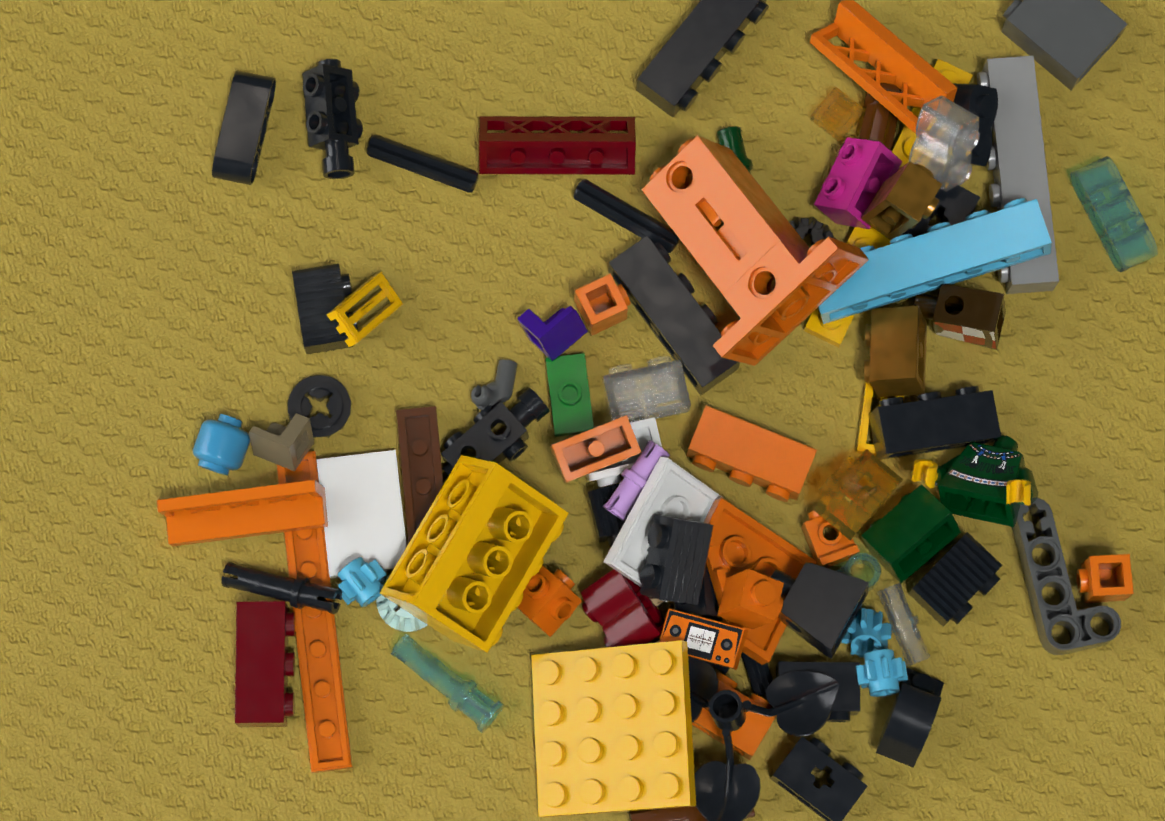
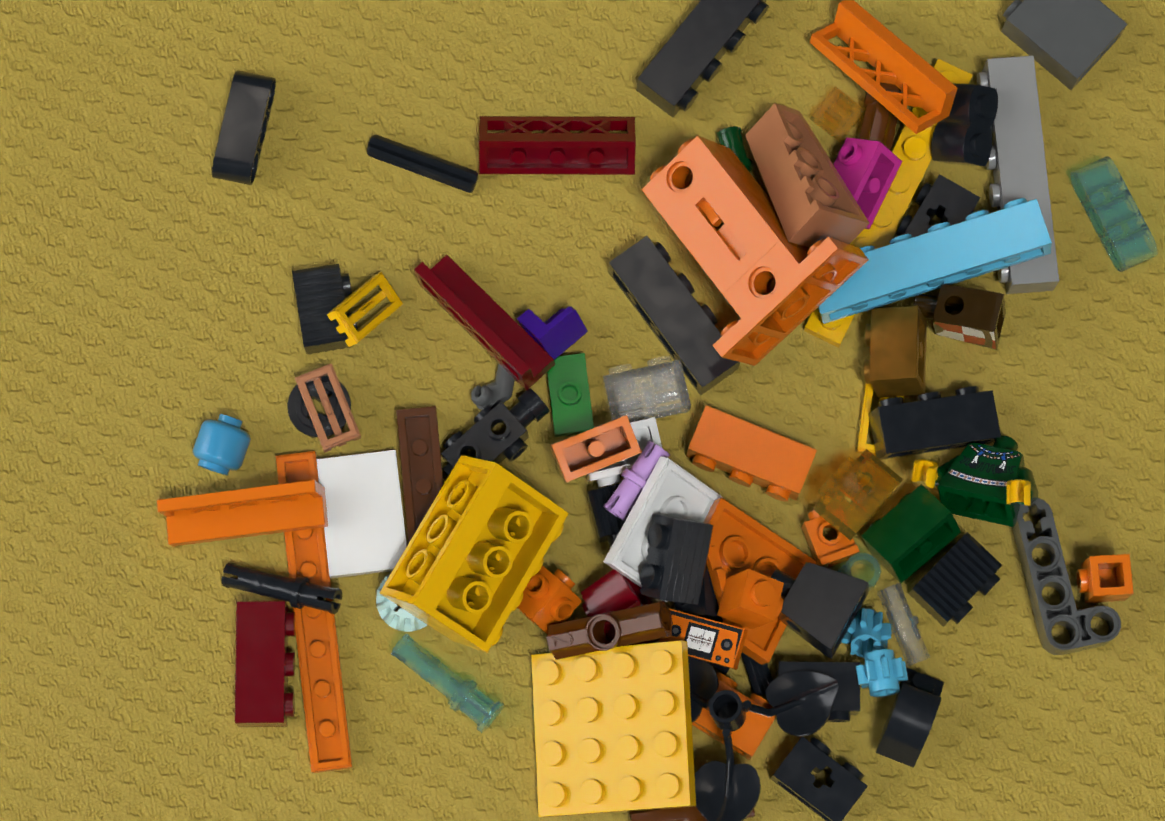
(283, 444): dark tan panel -> none
(332, 115): black brick -> none
(340, 438): none -> nougat tile
(361, 581): medium azure gear -> none
(485, 321): none -> dark red fence
(602, 304): orange brick -> none
(625, 215): black axle -> none
(630, 625): none -> reddish brown piece
(803, 180): none -> nougat wedge
(903, 201): pearl gold brick -> none
(945, 141): clear brick -> none

